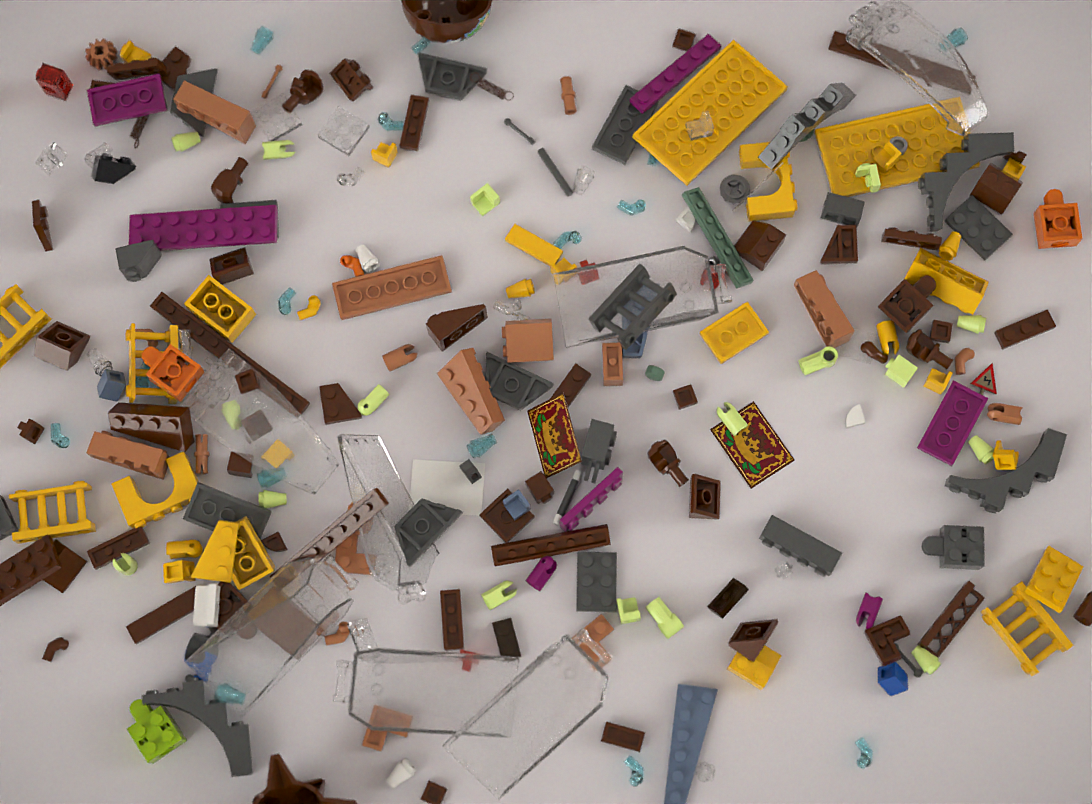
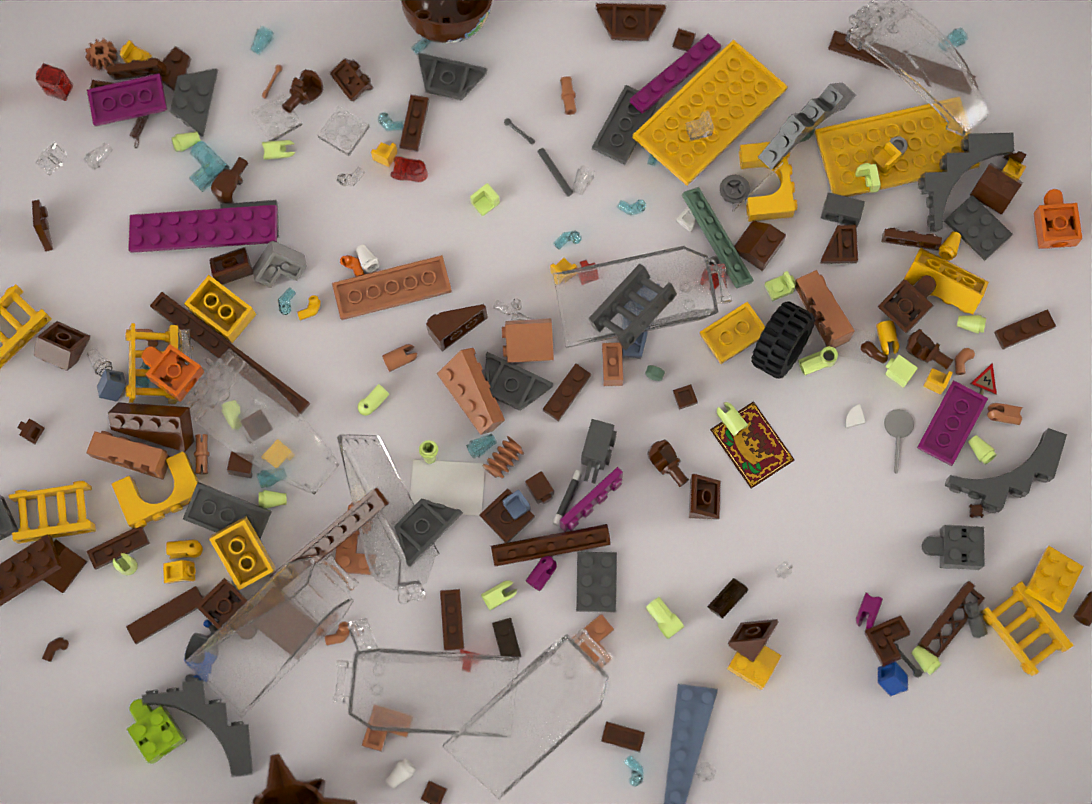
(57, 438): clear light blue arm -> none
(110, 169): black slope -> none
(137, 259): dark grey slope -> none
(206, 605): white panel -> none
(210, 168): none -> clear light blue brick
(215, 111): nougat wedge -> none
(219, 554): yellow wing -> none
(228, 694): clear light blue cone -> none
(247, 381): reddish brown tile -> none
(274, 543): reddish brown tile -> none
(278, 260): none -> light grey panel
(337, 405): reddish brown wing -> none
(405, 168): none -> clear red piece
(428, 451): none -> yellowish green cone
(470, 471): dark grey piece -> none
(497, 87): reddish brown piece -> none
(504, 458): none -> nougat piece
(521, 289): yellow cone -> none
(533, 245): yellow tile -> none
(554, 435): sticker -> none
(628, 610): yellowish green panel -> none
(630, 21): none -> reddish brown wing
(780, 286): none -> yellowish green bracket
(783, 339): none -> black tyre
(800, 545): dark grey brick -> none
(866, 753): clear light blue arm -> none
(899, 425): none -> light grey piece
(941, 331): reddish brown plate -> none
(975, 620): none -> dark grey bar
(976, 510): none -> reddish brown piece
(1005, 458): yellow panel -> none

